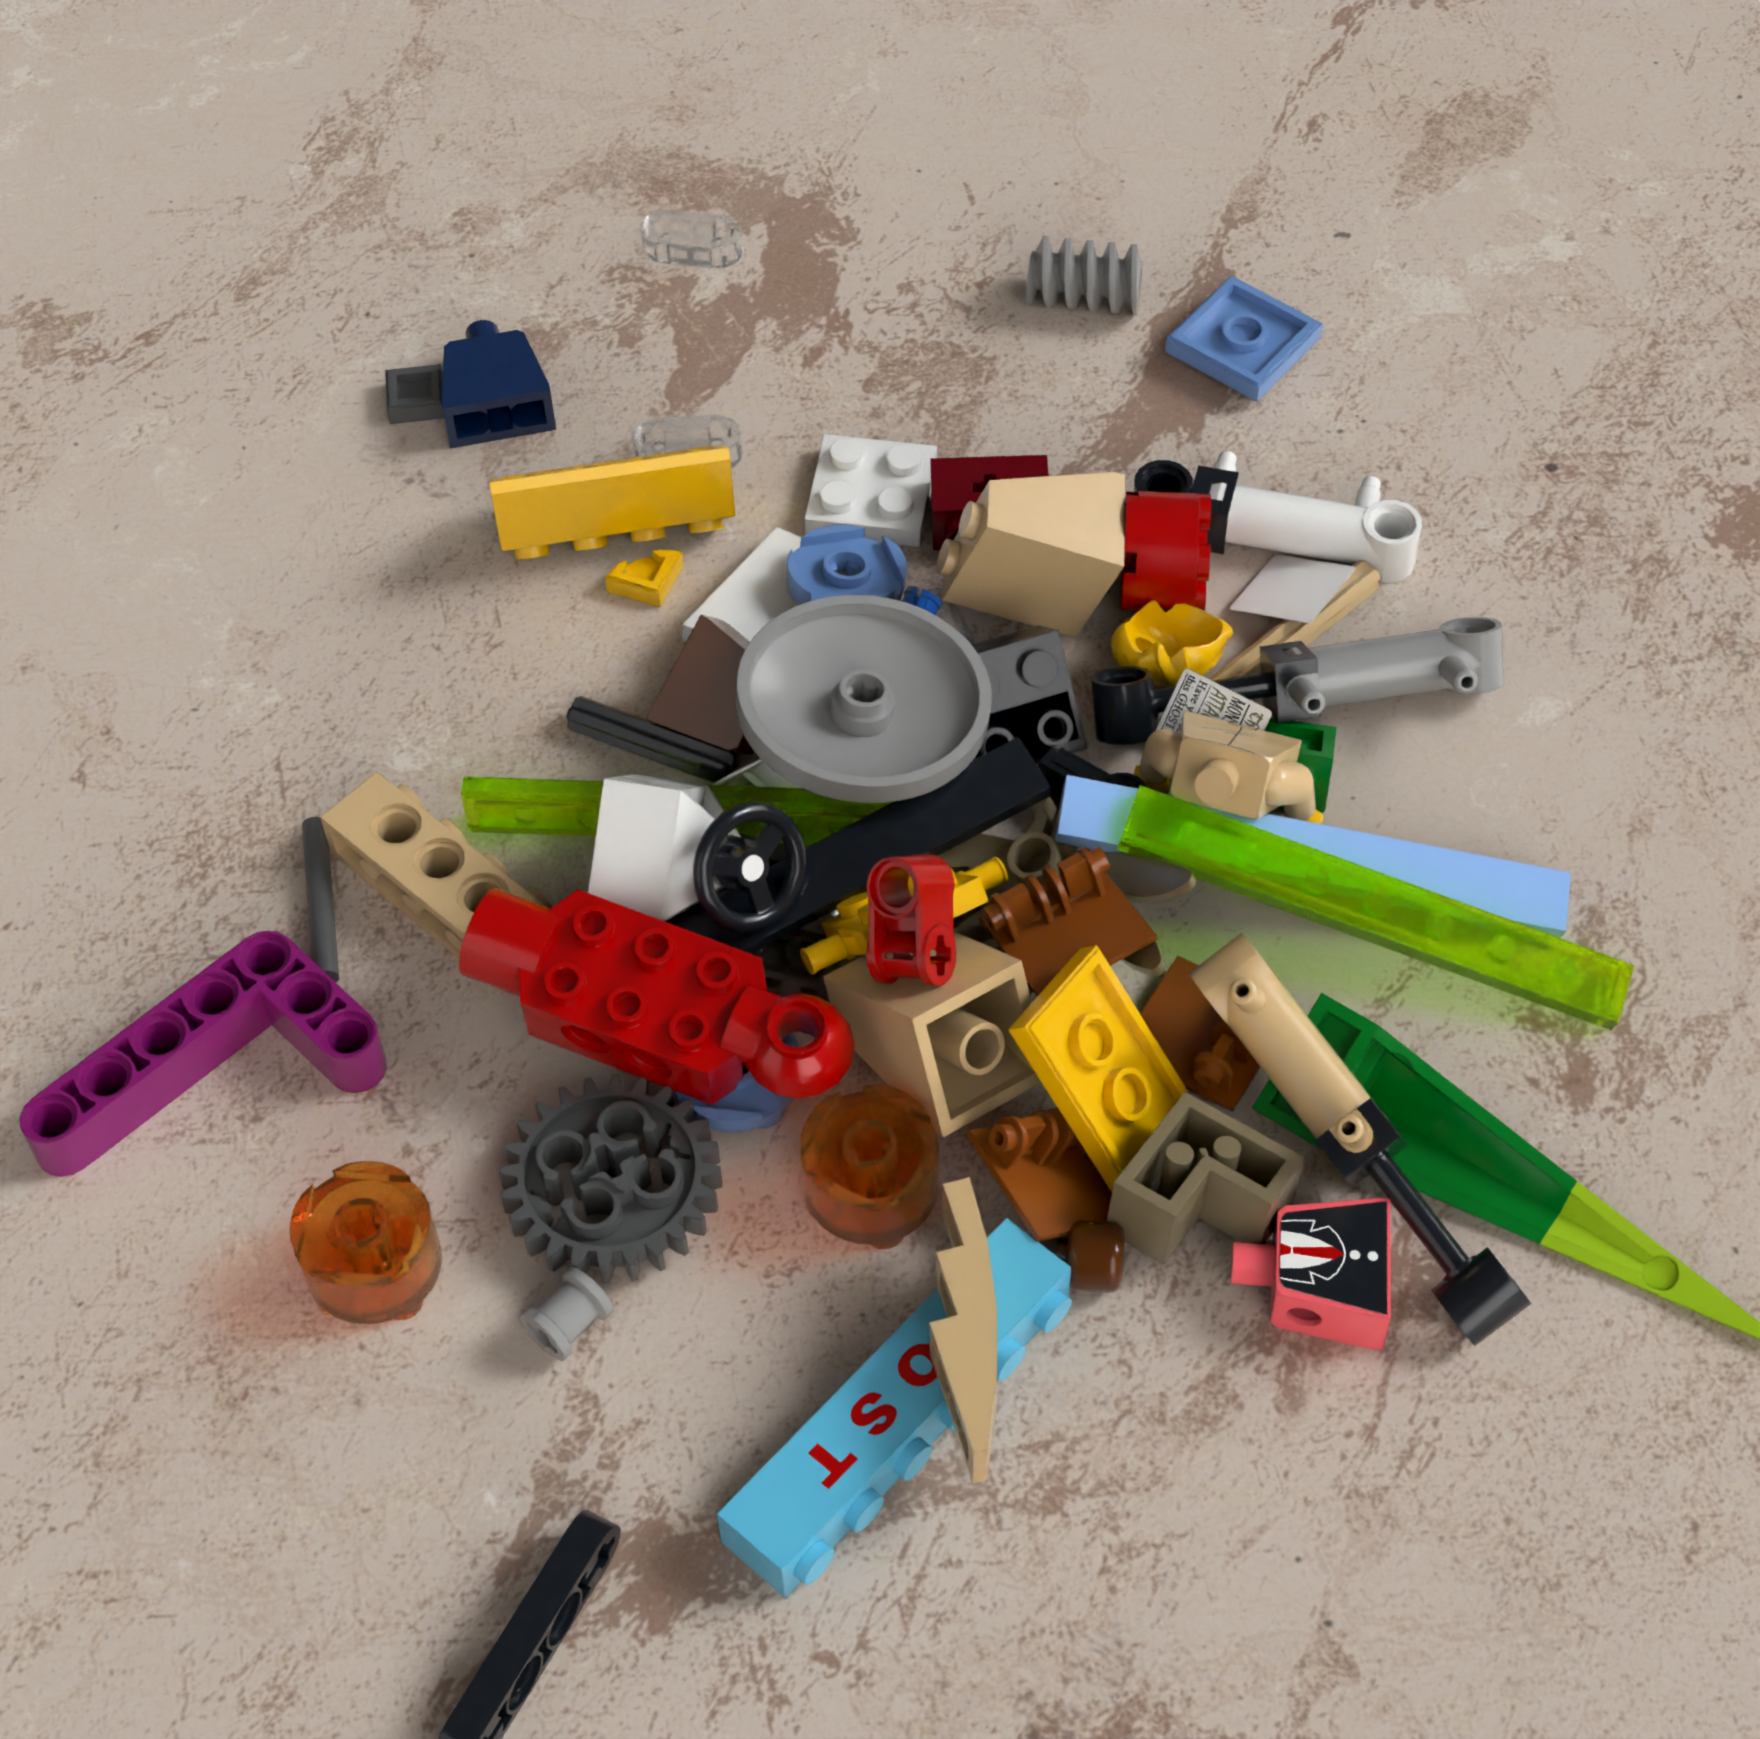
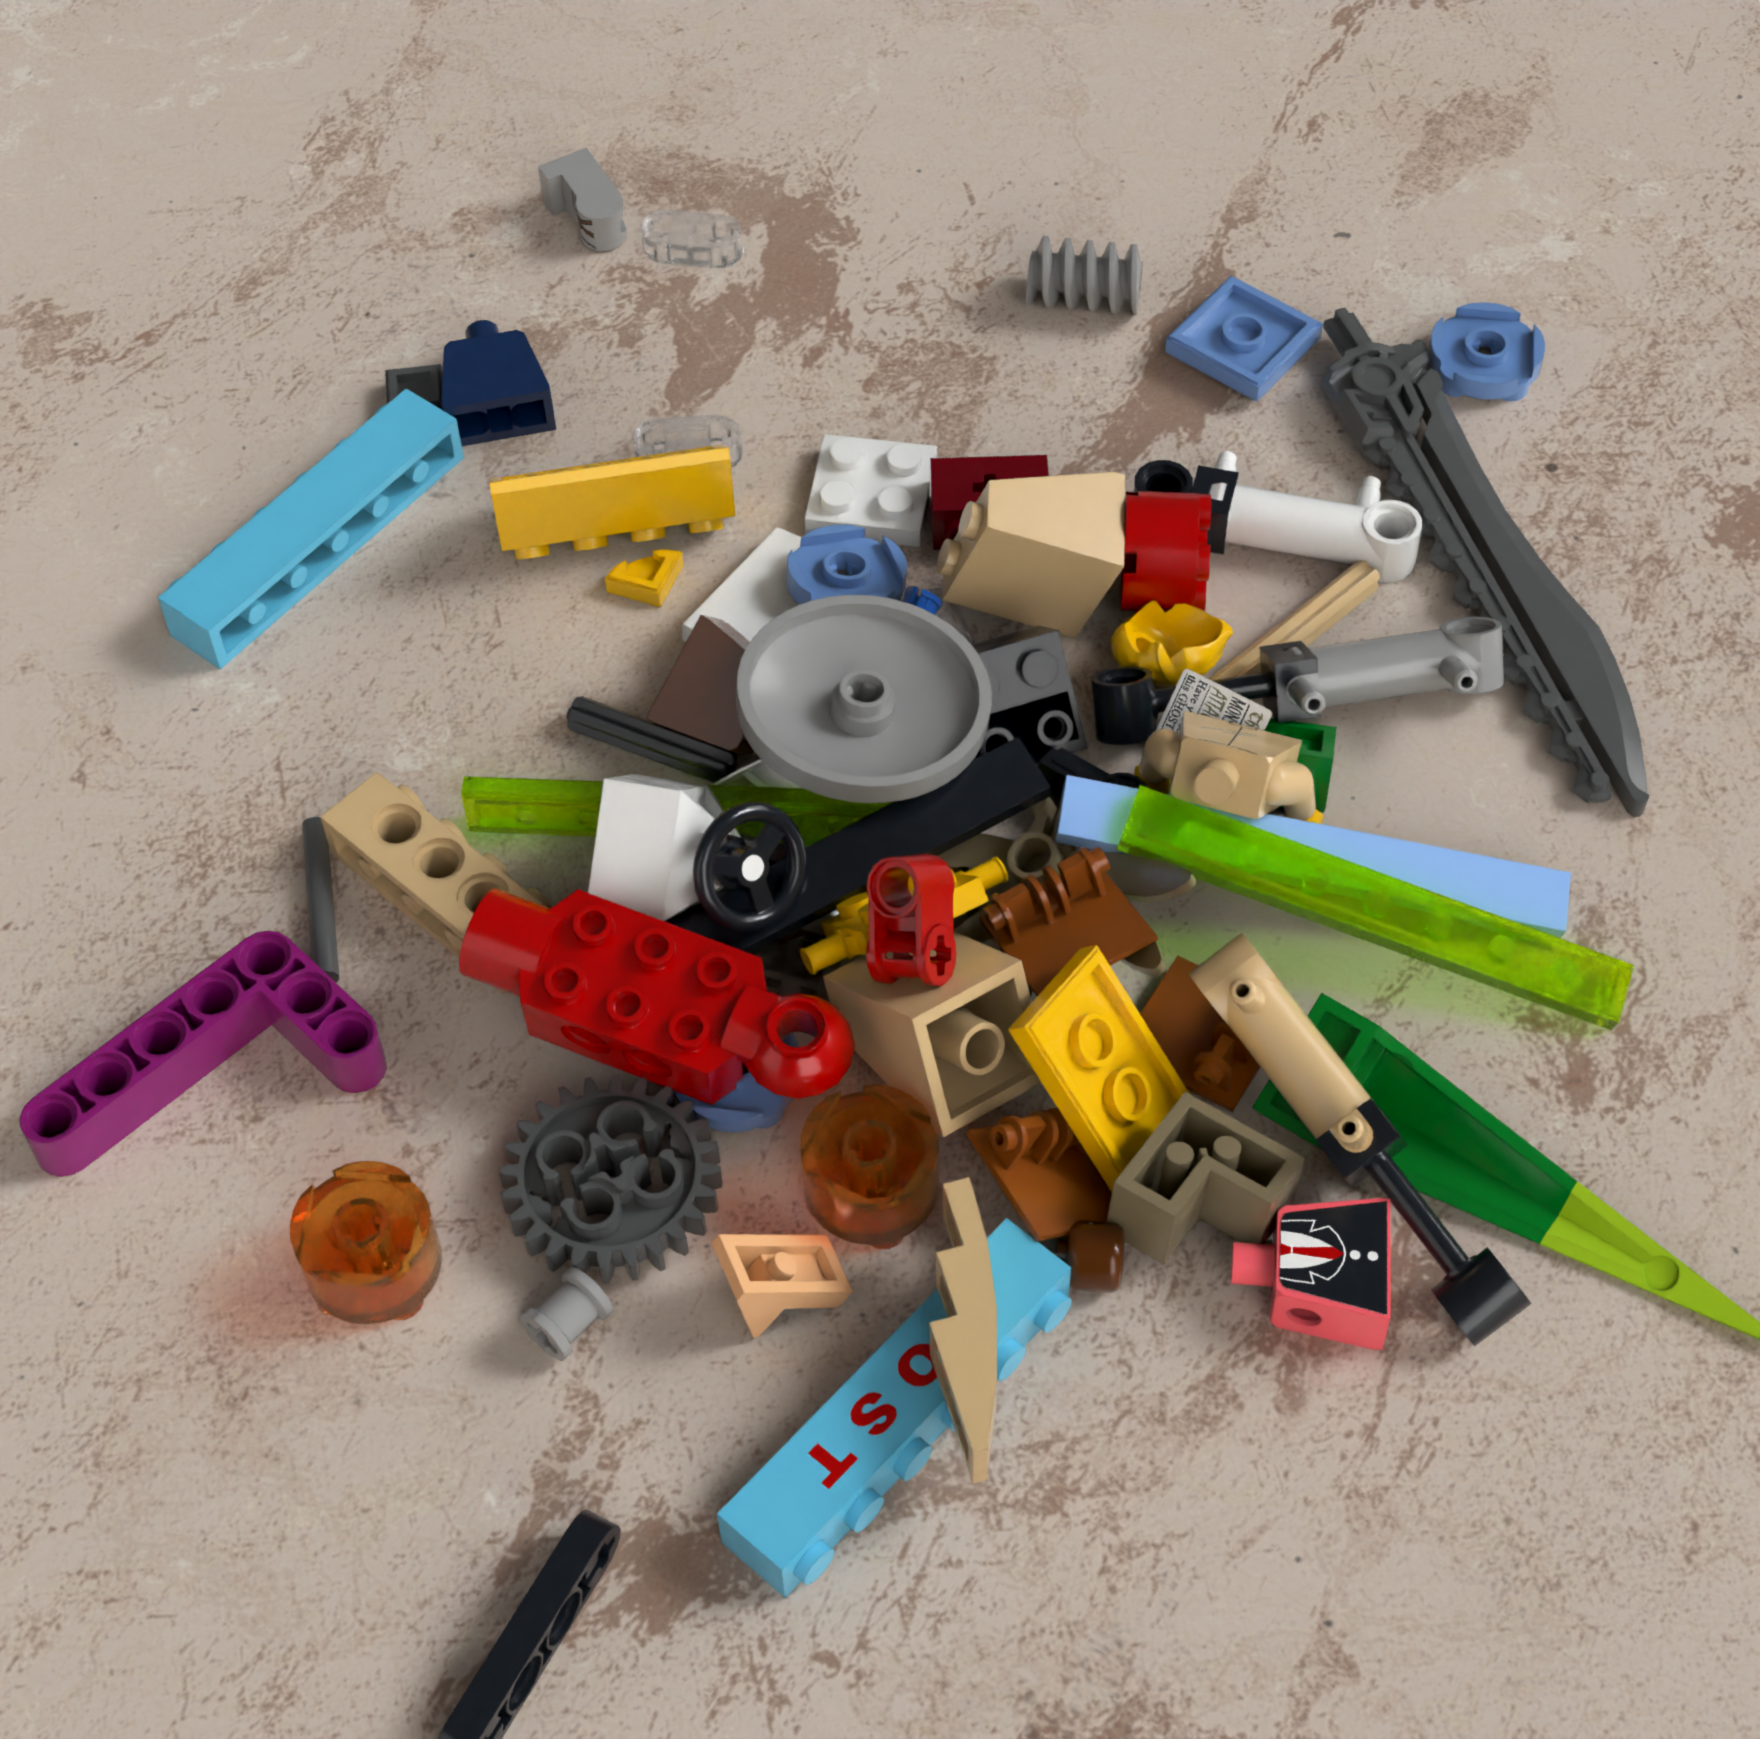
(311, 528): none -> medium azure brick
(587, 194): none -> light grey leg
(780, 1274): none -> light nougat slope
(1292, 588): white sticker -> none
(1466, 372): none -> medium blue plate
(1545, 632): none -> dark grey piece

